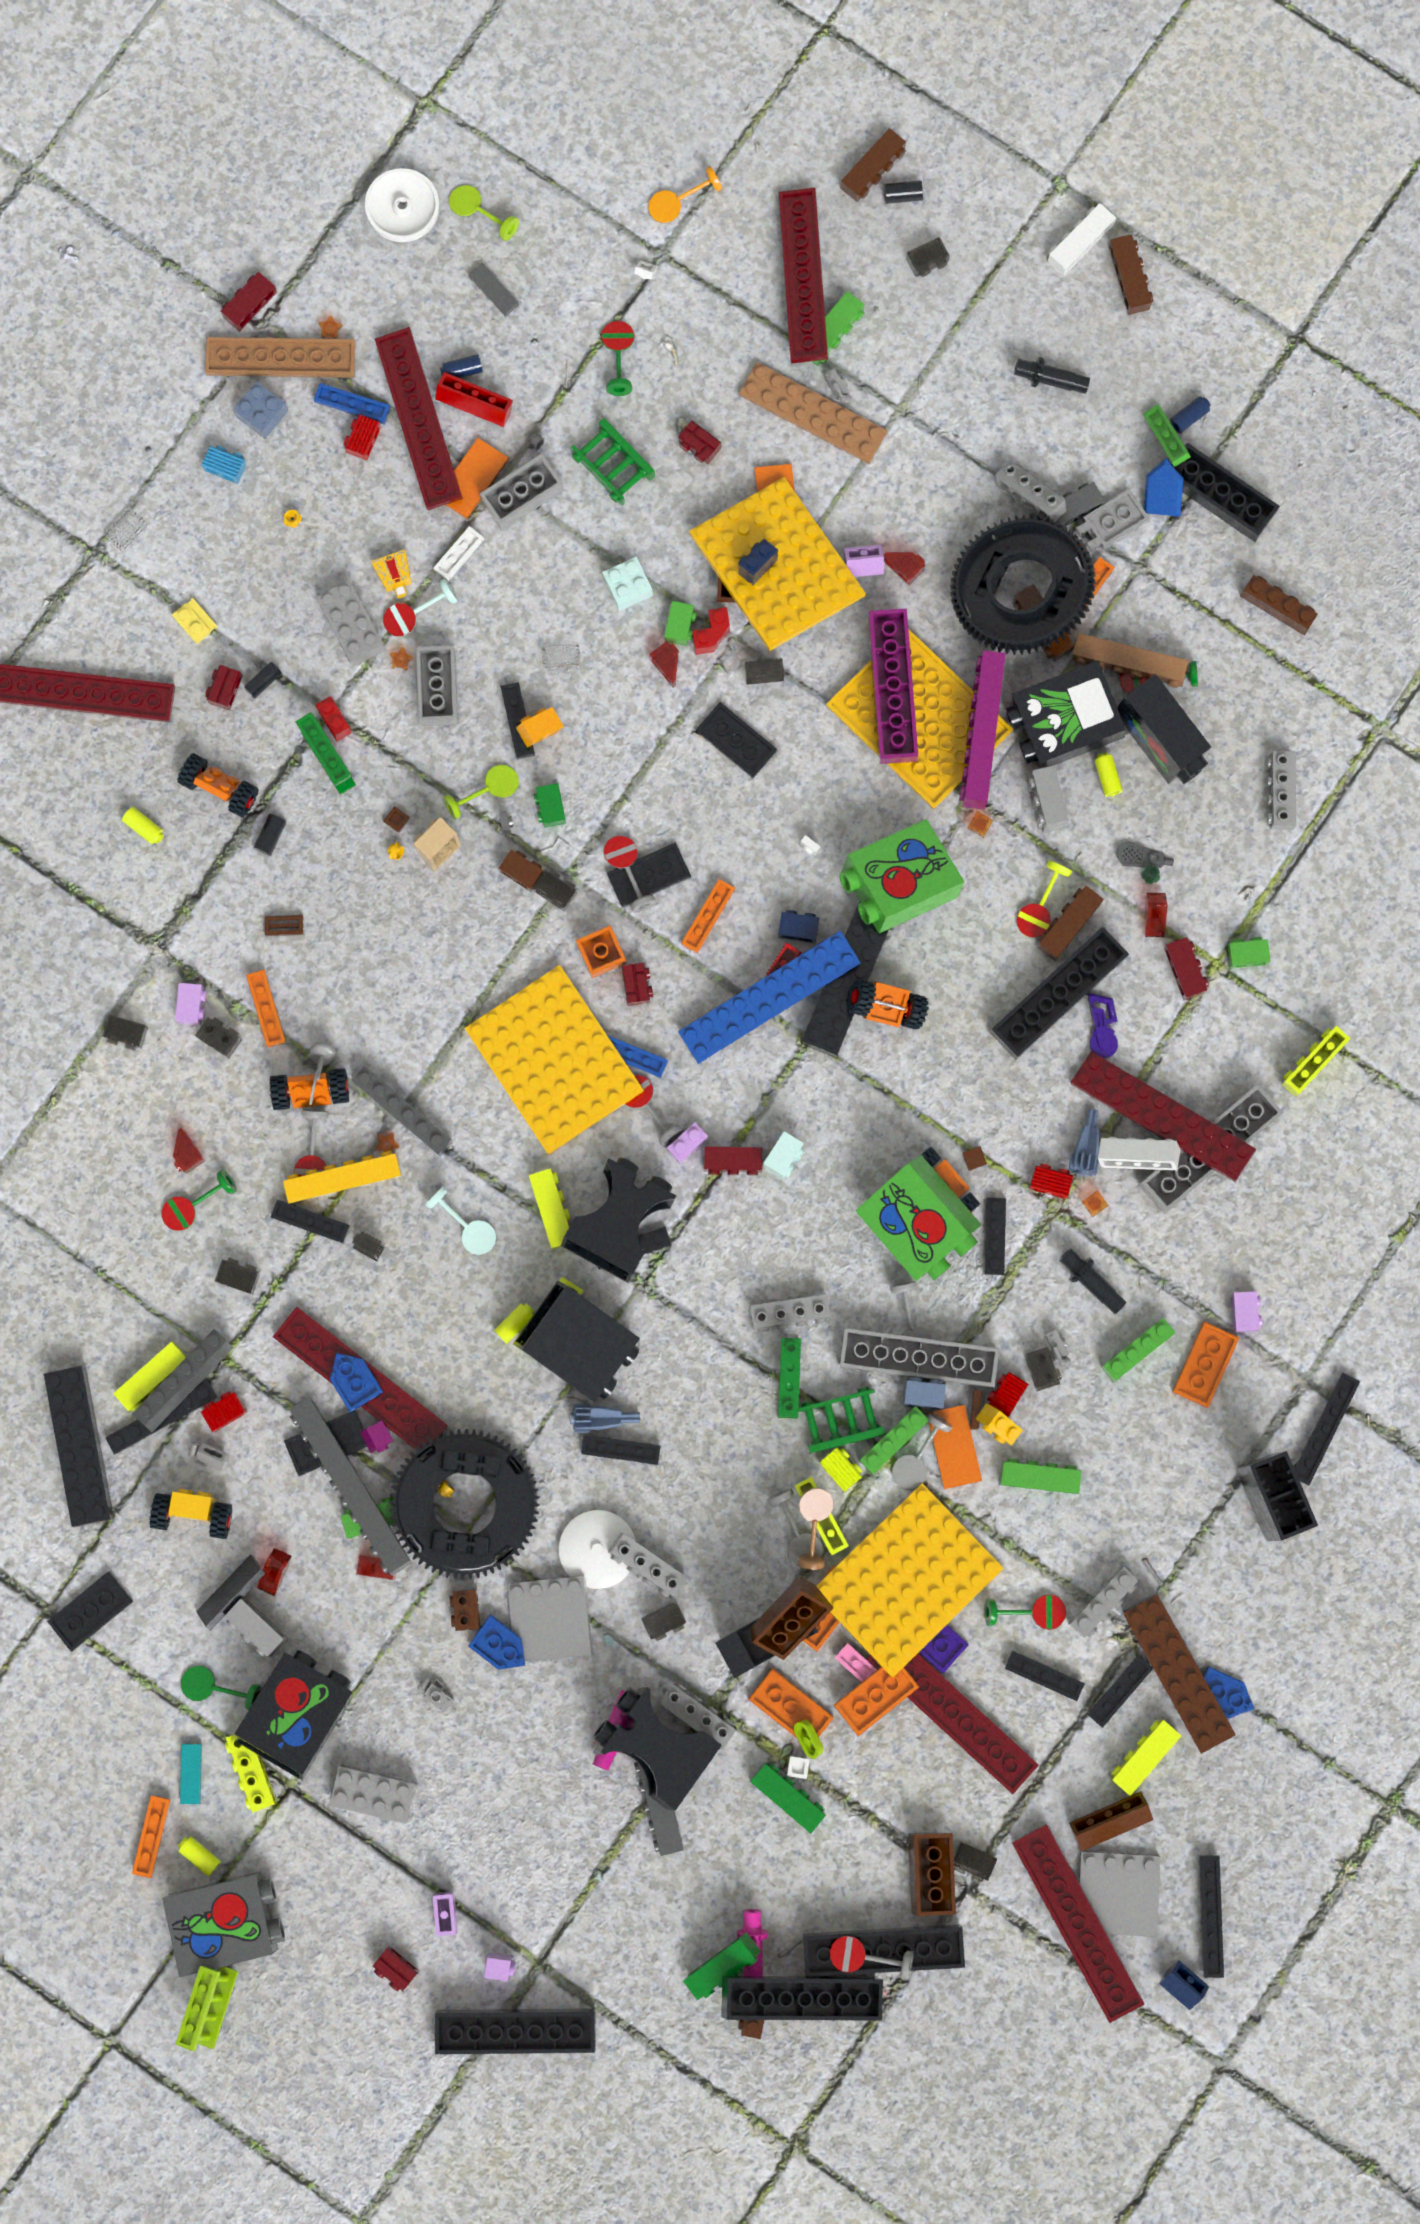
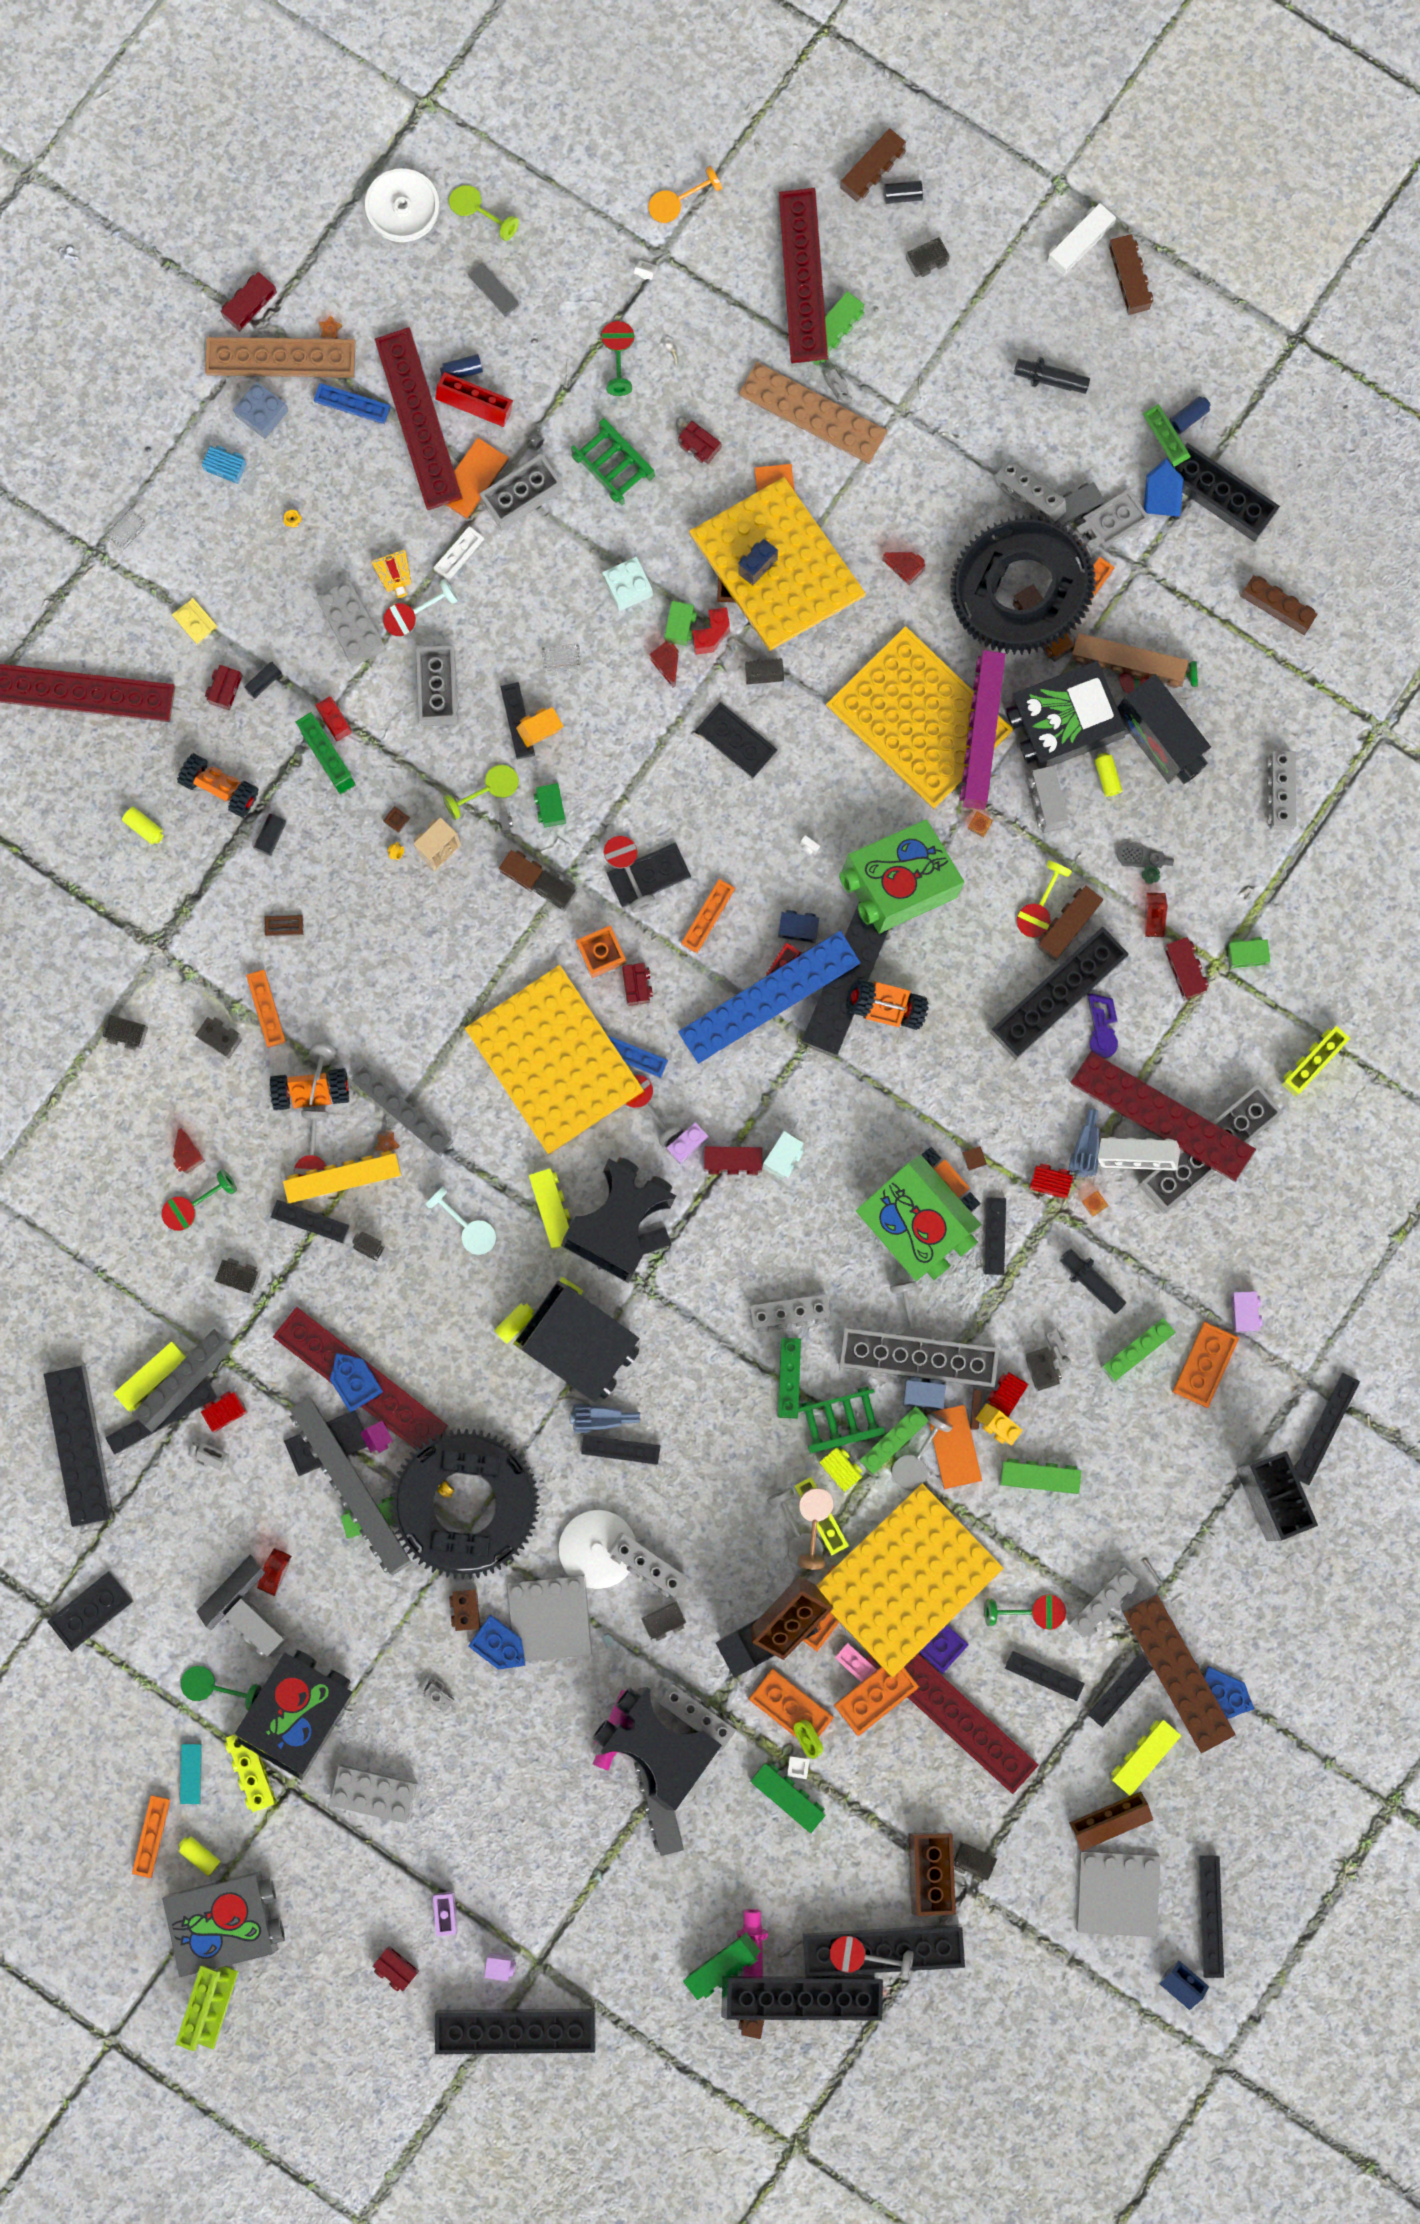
(190, 1004): lavender brick -> none
(191, 1506): brick -> none
(362, 437): red brick -> none
(370, 1567): clear red slope -> none
(401, 654): clear orange plate -> none
(864, 560): lavender brick -> none
(893, 686): magenta brick -> none
(1078, 1923): dark red plate -> none

